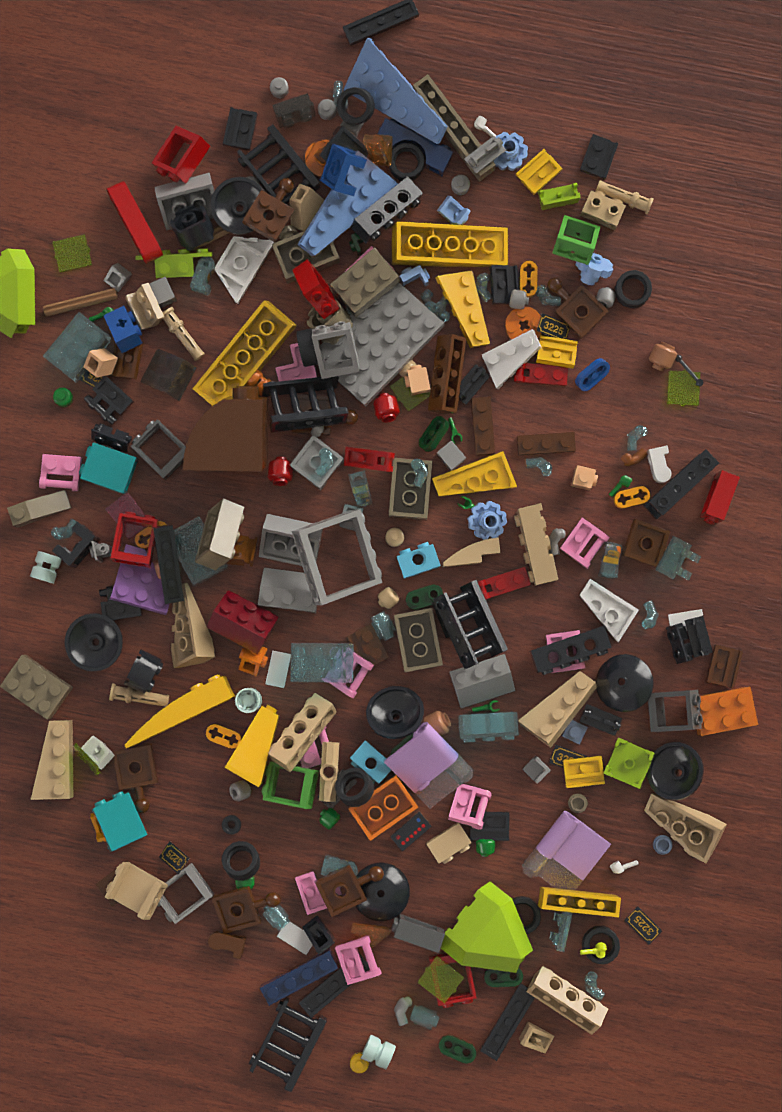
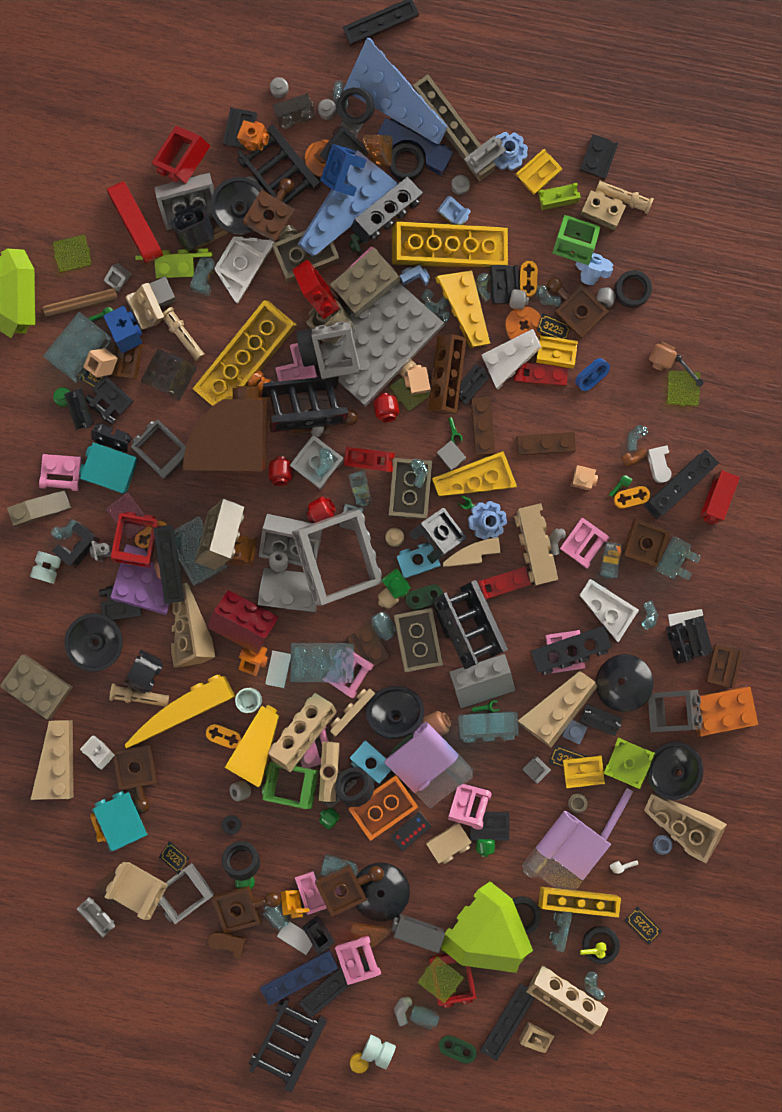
(78, 409): none -> black hinge
(88, 761): clear neon green piece -> none
(96, 917): none -> light grey hinge
(253, 135): none -> orange brick
(278, 561): none -> light grey piece
(292, 904): none -> light orange bracket
(305, 205): tan slope -> none
(320, 509): none -> red head
(351, 711): none -> tan plate
(396, 584): none -> green bracket
(433, 434): dark green plate -> none
(441, 534): none -> panel
(480, 125): white hand -> none
(503, 978): dark green plate -> none
(541, 463): clear light blue arm -> none
(616, 814): none -> lavender bar

